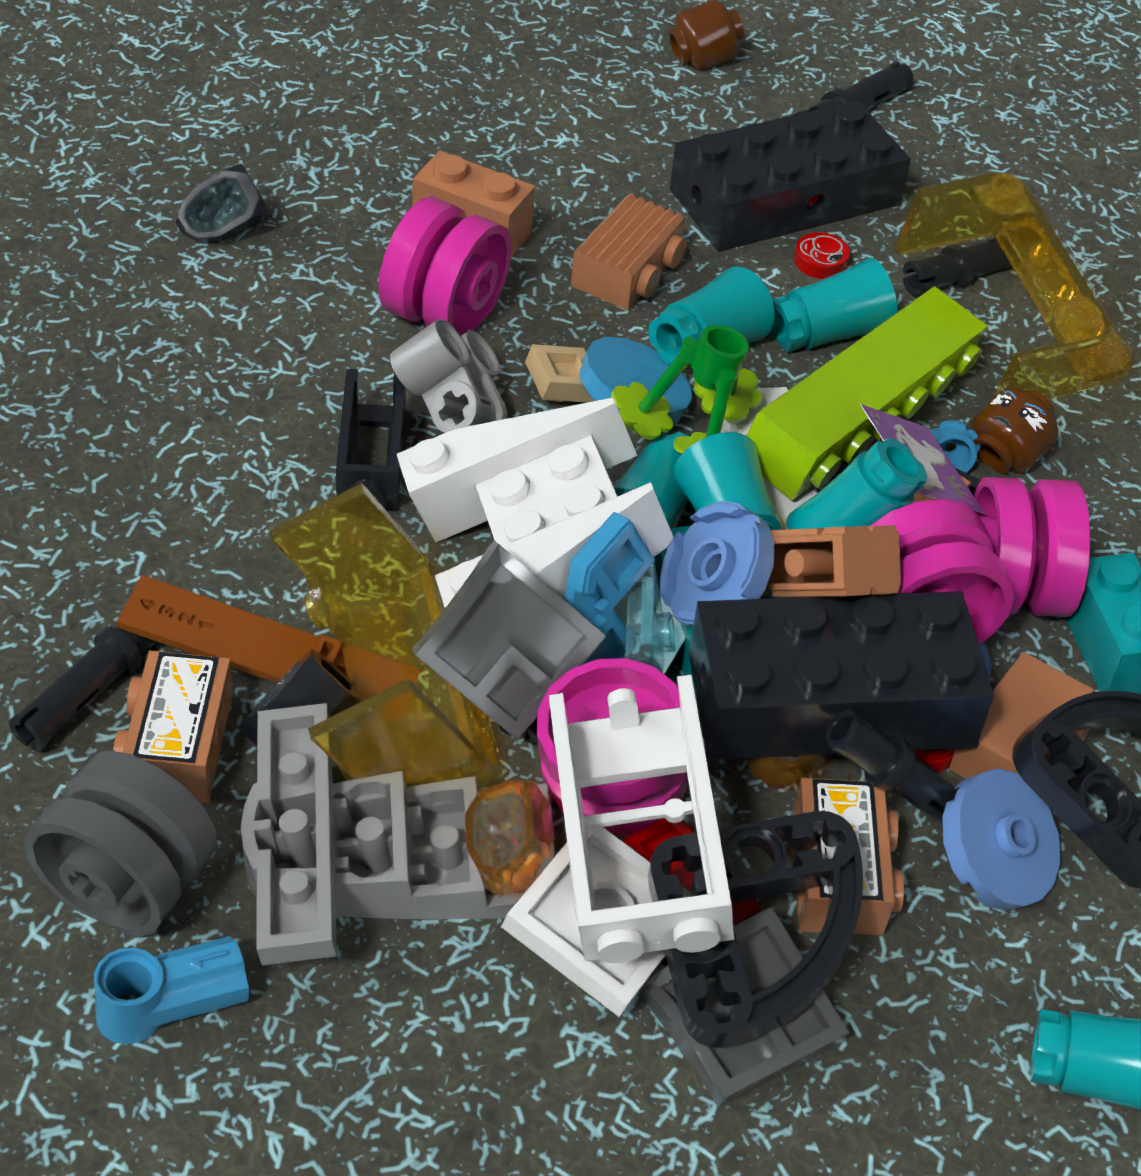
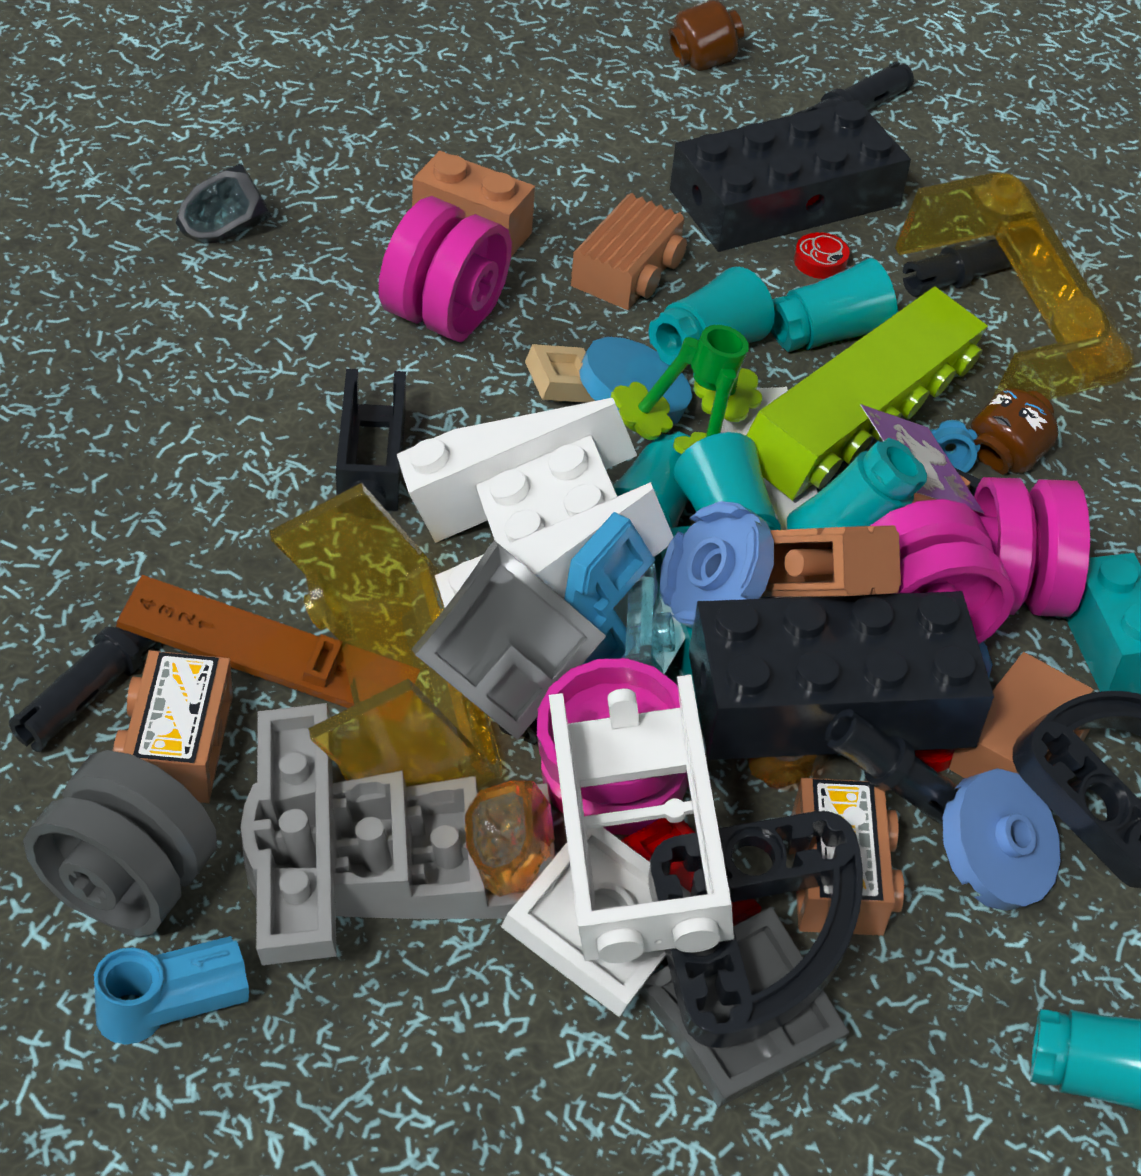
(306, 683): black rock -> none
(451, 375): light grey piece -> none

